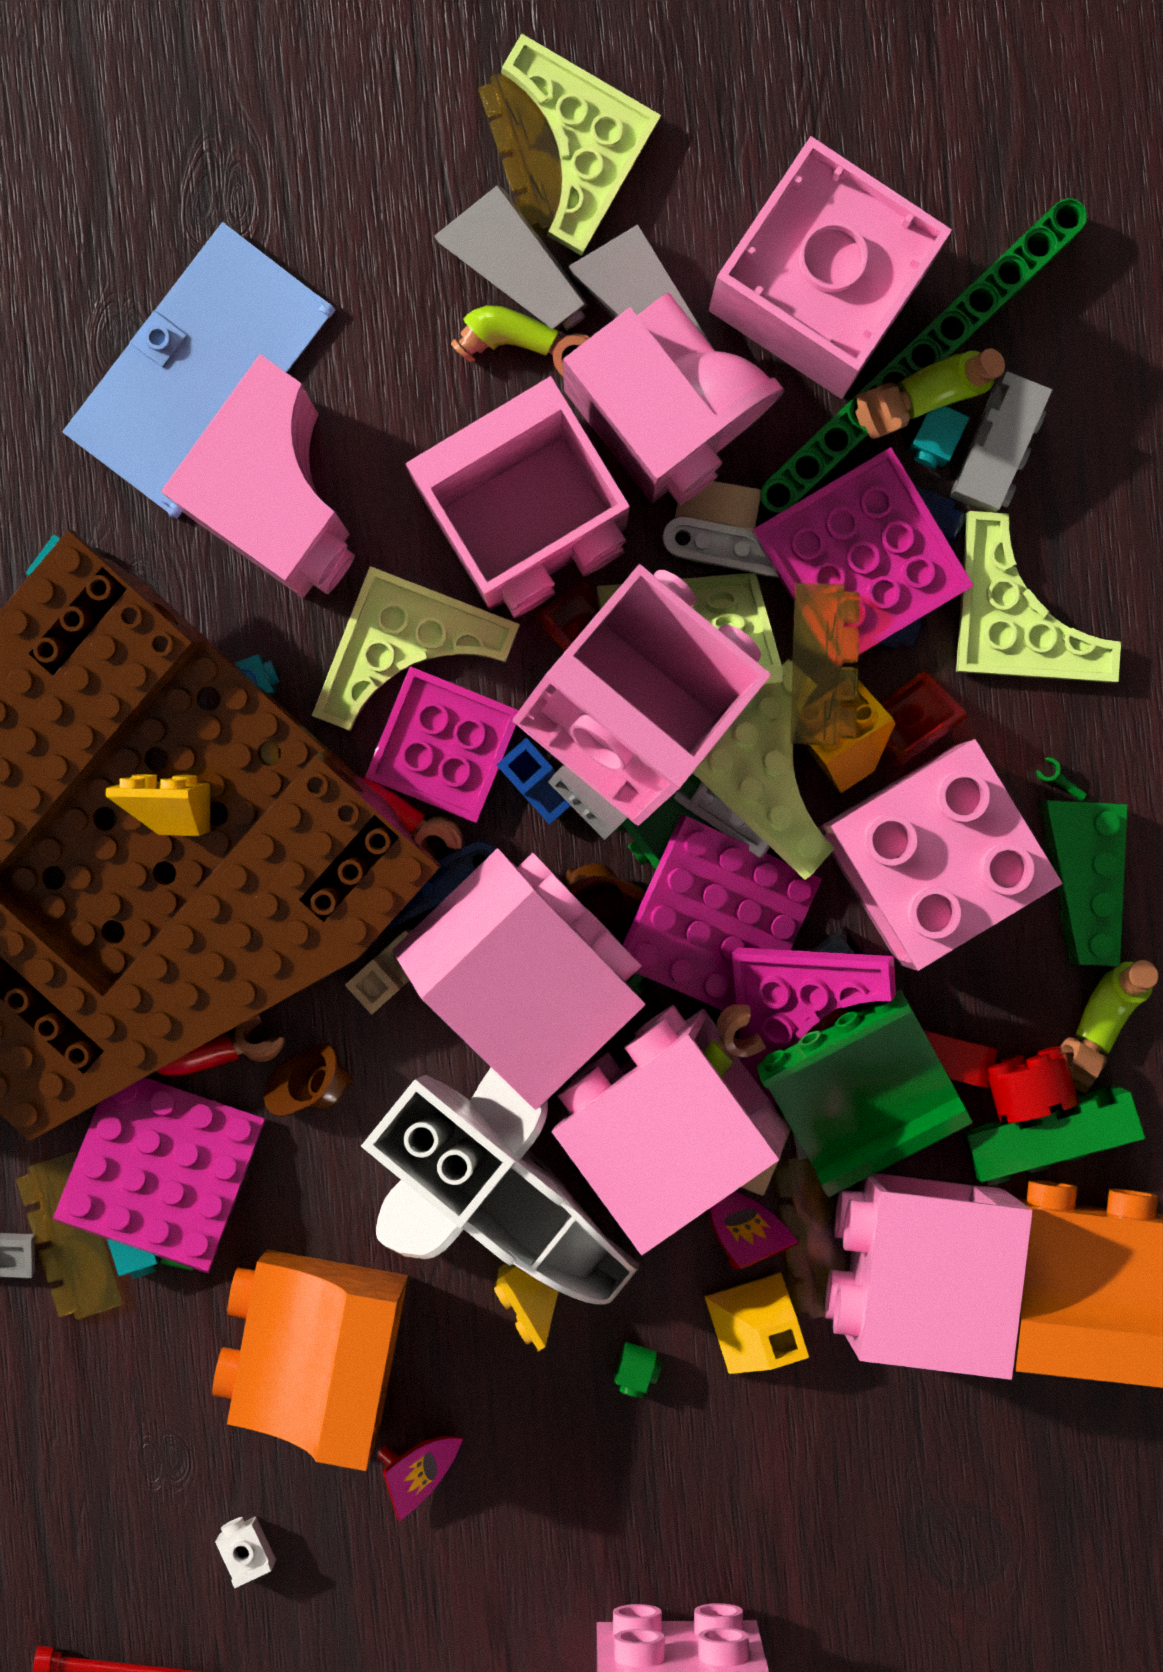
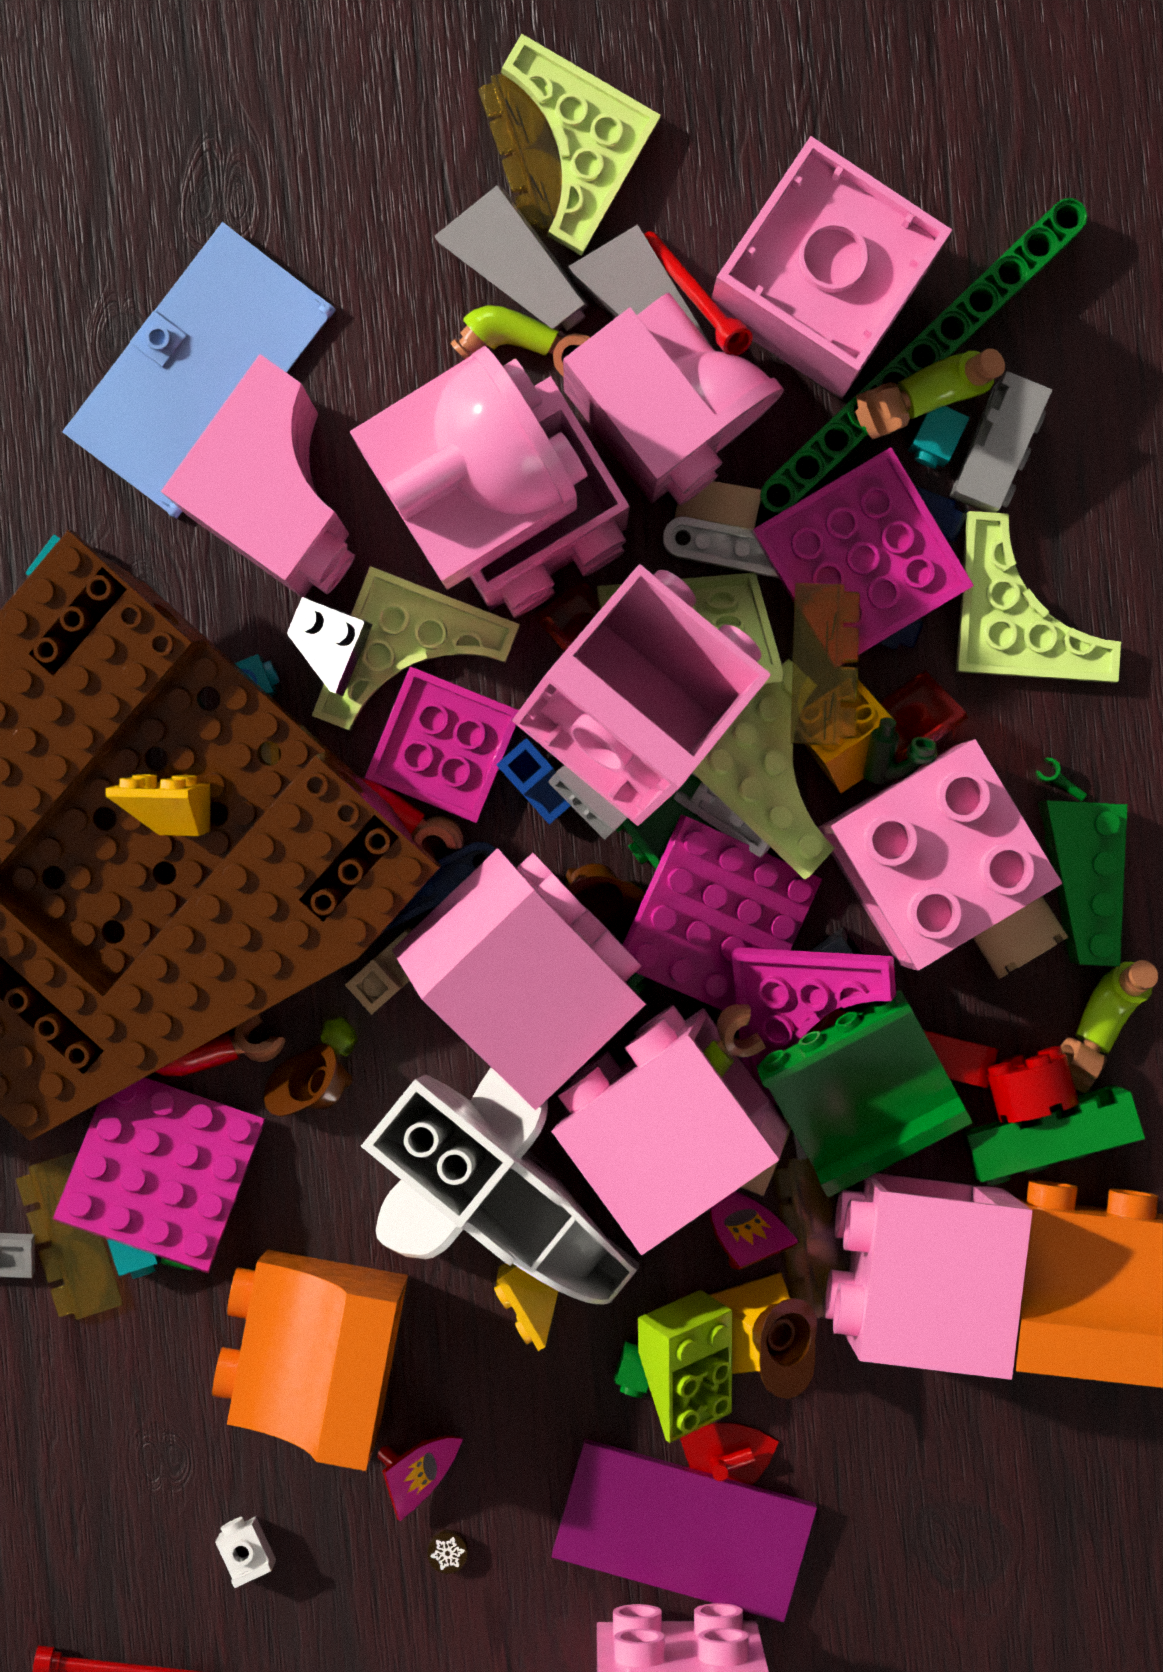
(329, 641): none -> wing
(339, 1036): none -> clear neon green plate
(447, 1551): none -> dark brown tile
(471, 464): none -> bright pink piece
(684, 1530): none -> magenta tile
(688, 1362): none -> lime slope
(729, 1451): none -> red shield
(730, 333): none -> red piece
(786, 1346): none -> reddish brown piece
(881, 754): none -> dark green plant
(1020, 937): none -> tan brick

